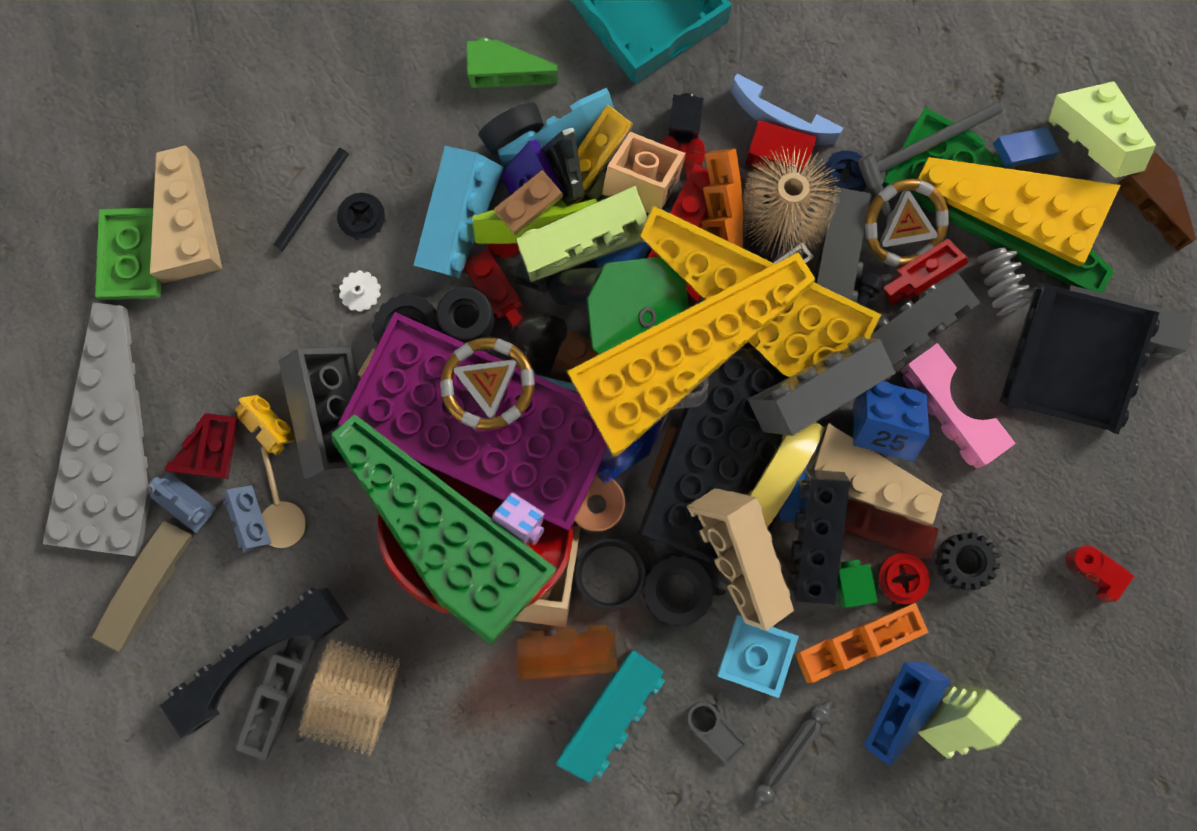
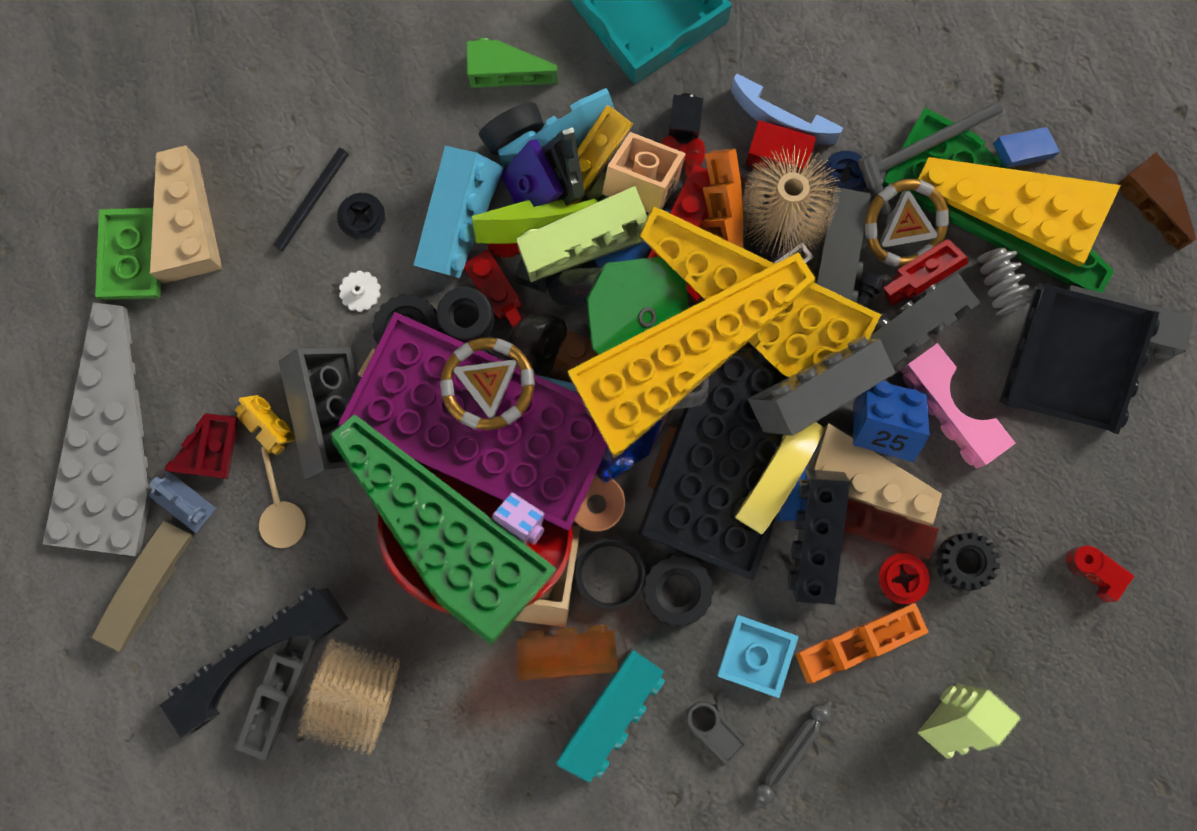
(245, 511): sand blue hinge -> none
(528, 202): medium nougat plate -> none
(745, 555): tan wedge -> none
(855, 585): green brick -> none
(906, 709): blue slope -> none
(1106, 127): yellowish green wedge -> none

